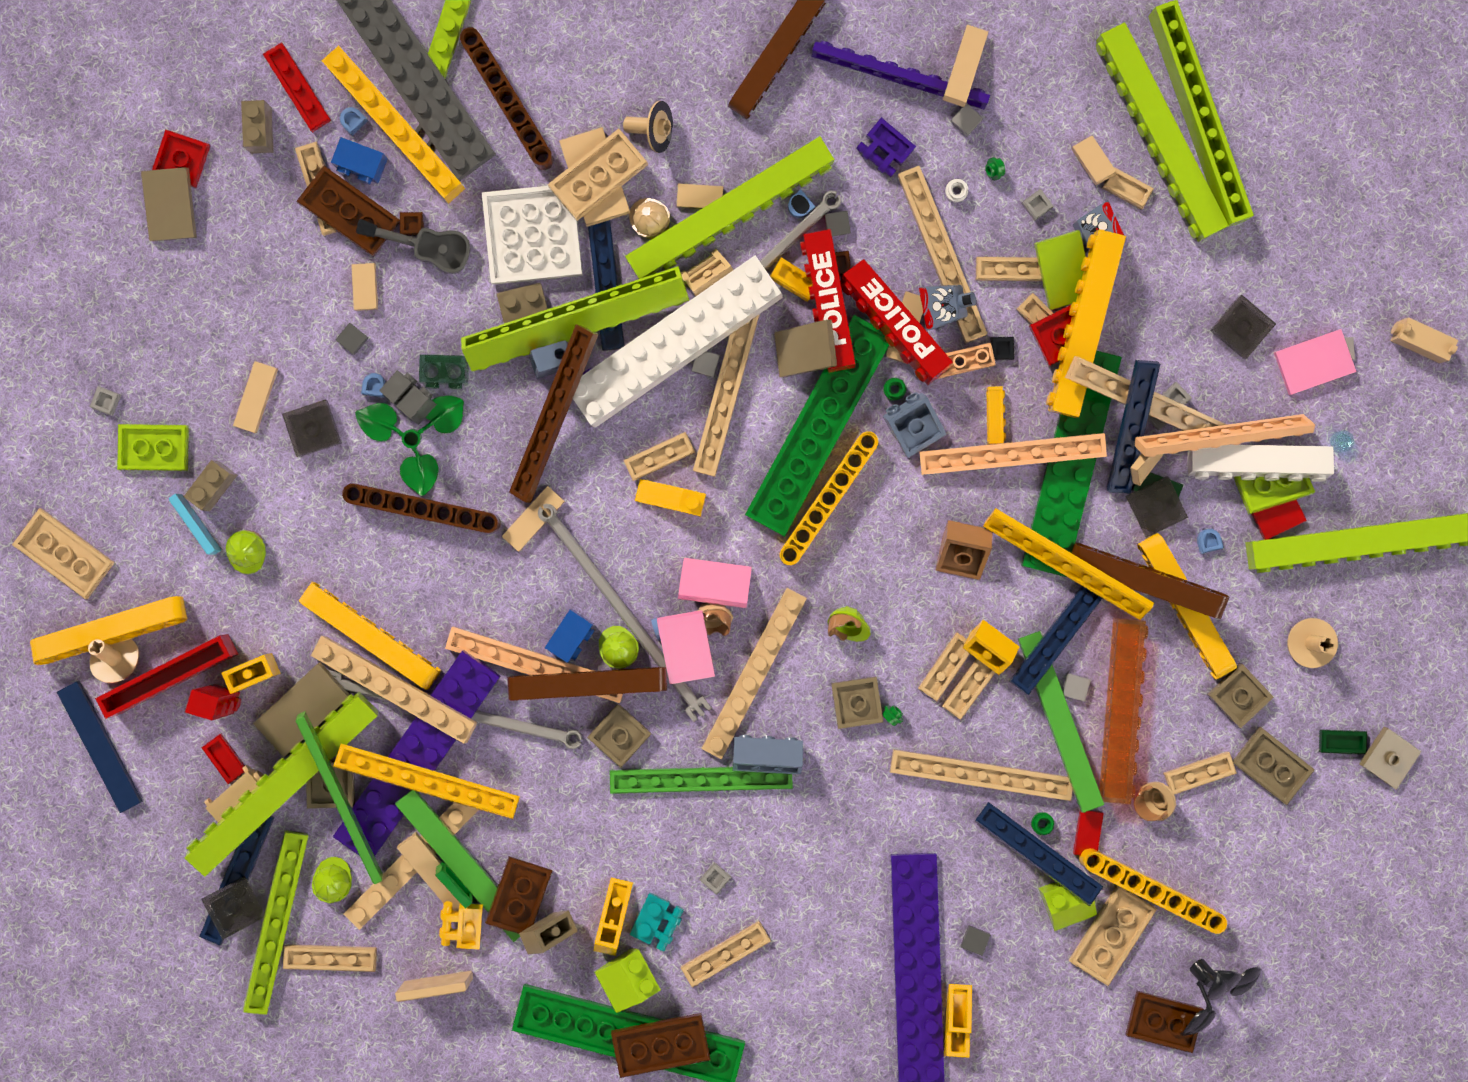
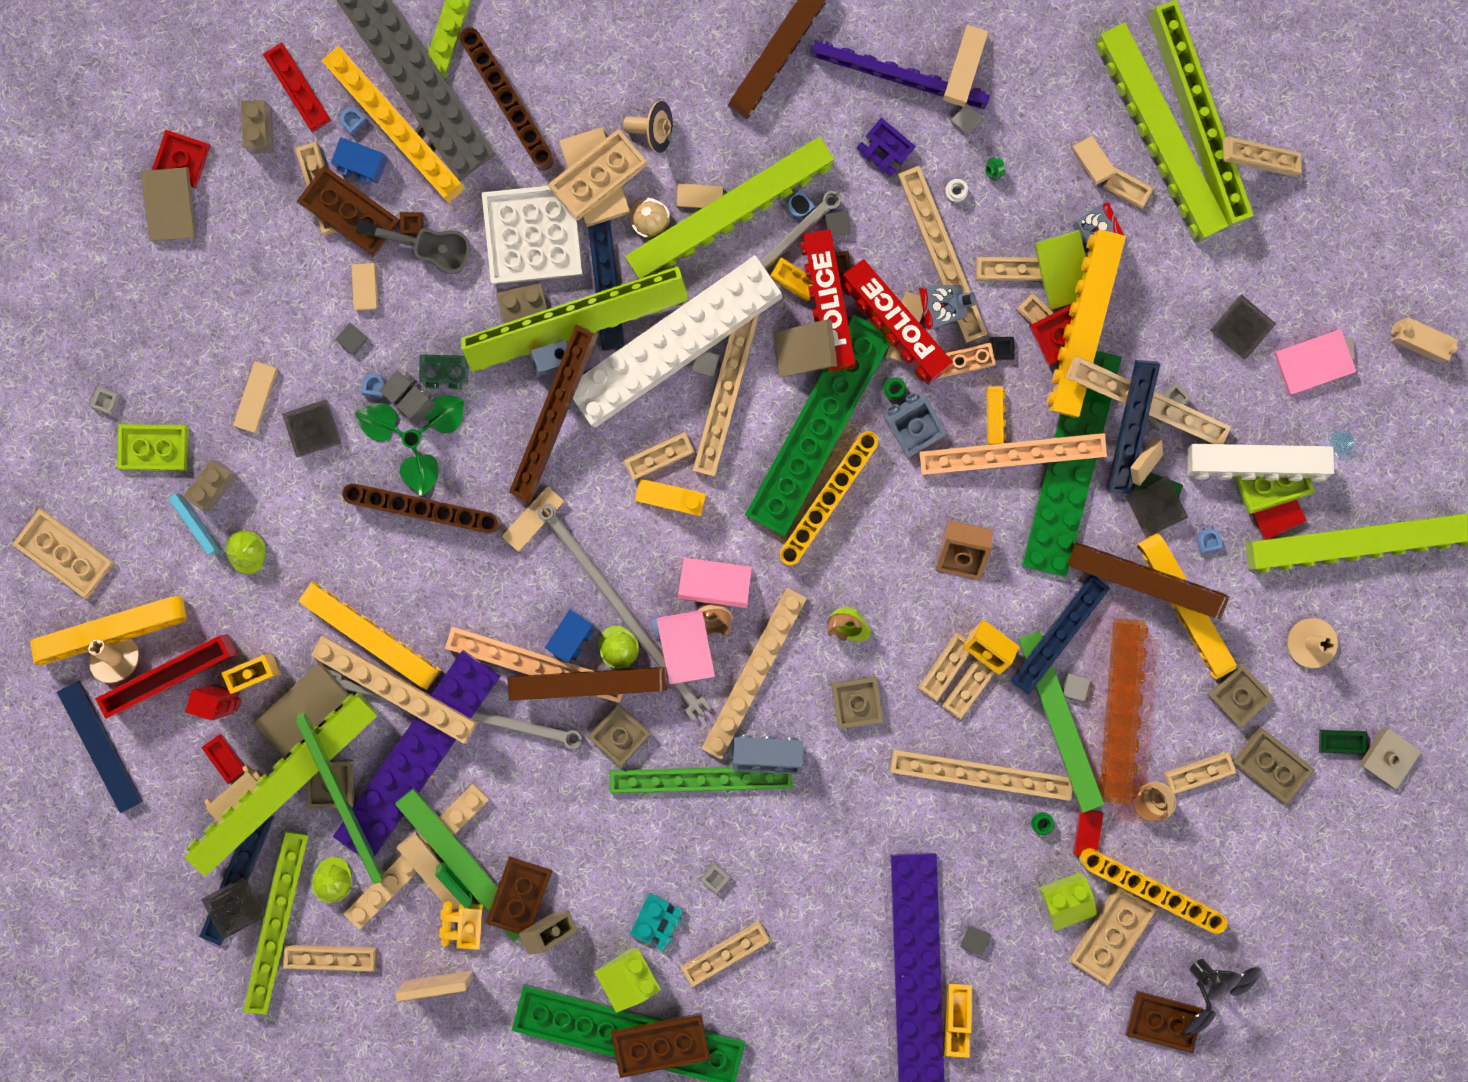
(426, 781): yellow tile -> none
(613, 916): yellow slope -> none
(706, 272): tan plate -> none
(893, 715): green plate -> none
(1037, 204): light grey tile -> none
(1039, 854): dark blue tile -> none
(1068, 564): yellow tile -> none
(1224, 435): light nougat plate -> none
(1262, 156): none -> tan tile

